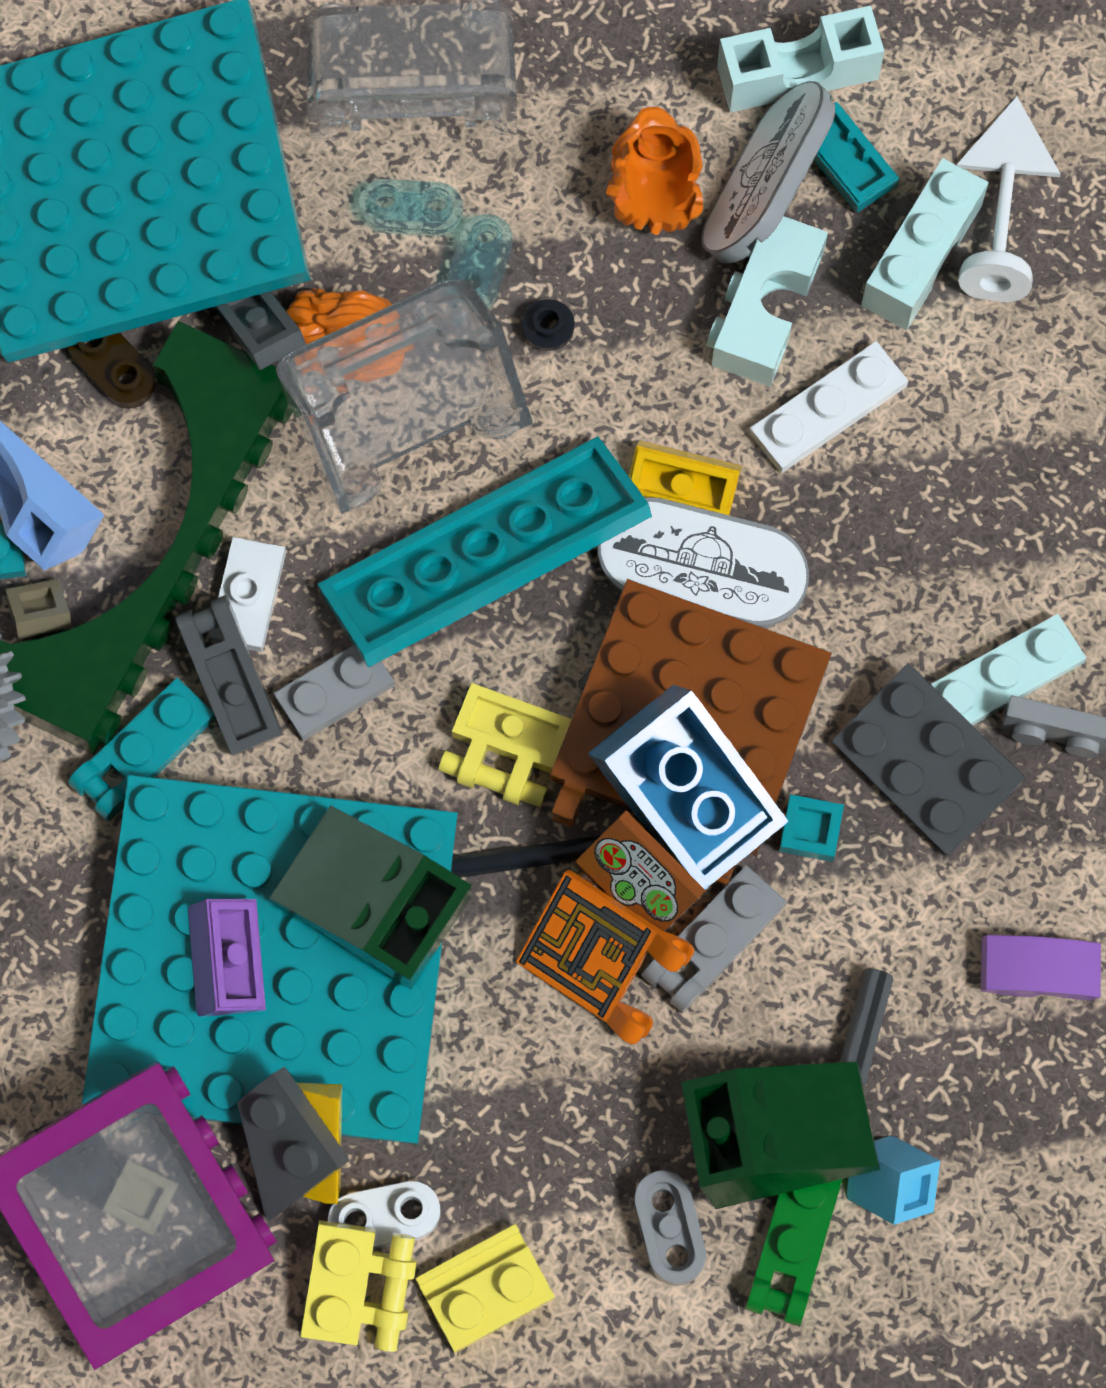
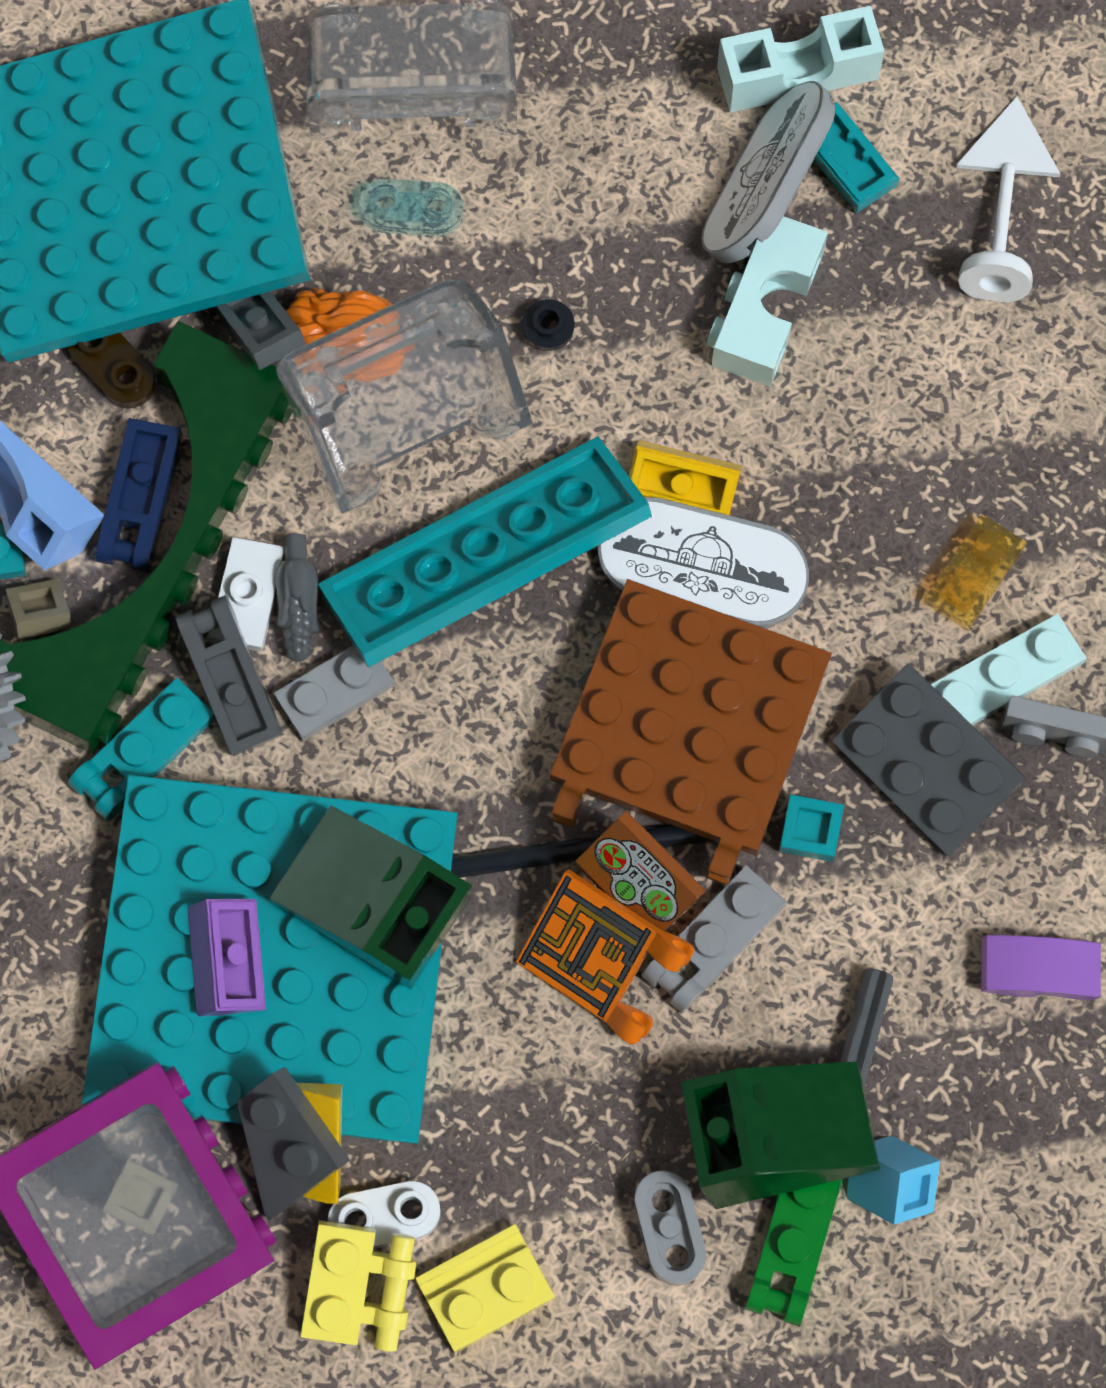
(139, 493): none -> dark blue plate
(297, 598): none -> dark grey piece
(483, 260): clear light blue plate -> none
(509, 729): light yellow plate -> none
(656, 173): orange hair -> none
(688, 785): dark azure slope -> none
(828, 407): white plate -> none
(923, 242): light aqua arch -> none
(975, 572): none -> clear yellow plate

